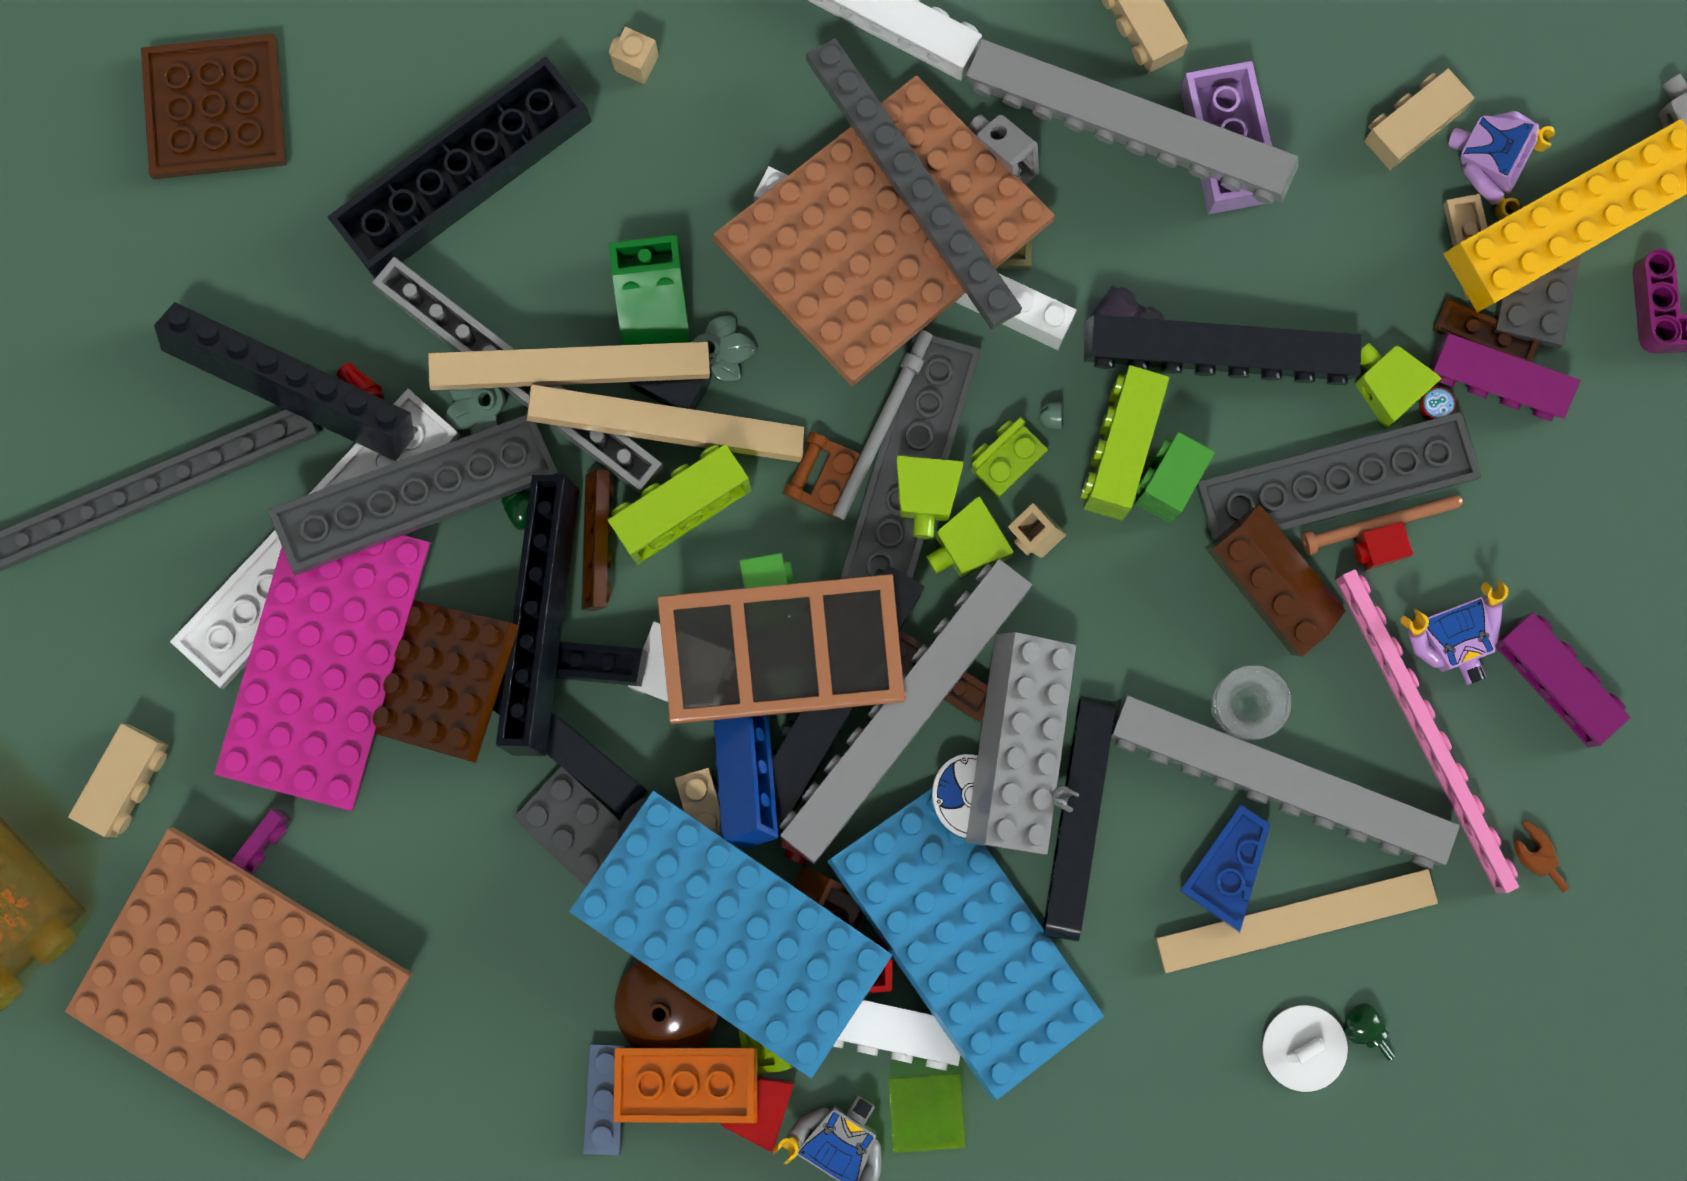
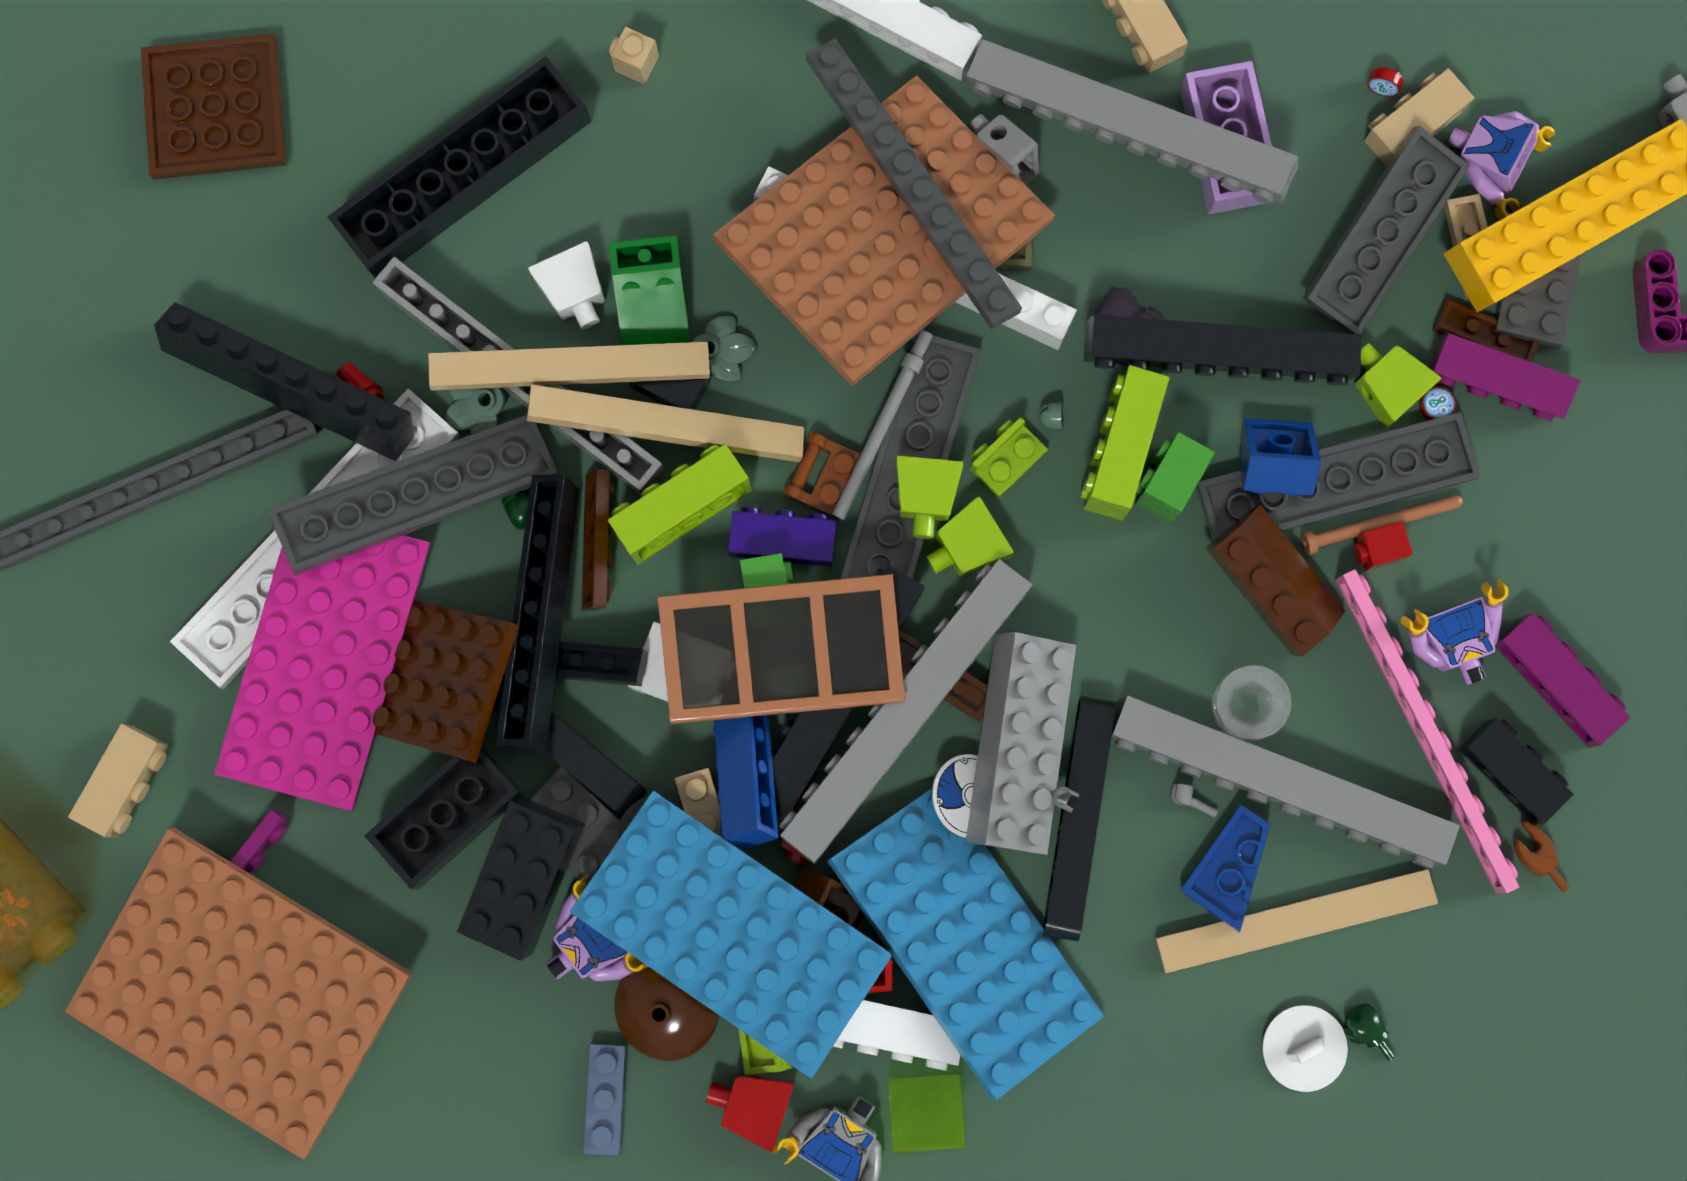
(443, 817): none -> black brick
(520, 878): none -> black brick
(571, 284): none -> white torso
(586, 948): none -> torso
(685, 1085): orange plate -> none
(797, 538): none -> dark purple brick
(1036, 531): tan brick -> none
(1183, 796): none -> light grey hand
(1279, 457): none -> blue slope
(1385, 82): none -> tile
(1386, 231): none -> dark grey plate
(1516, 770): none -> black brick

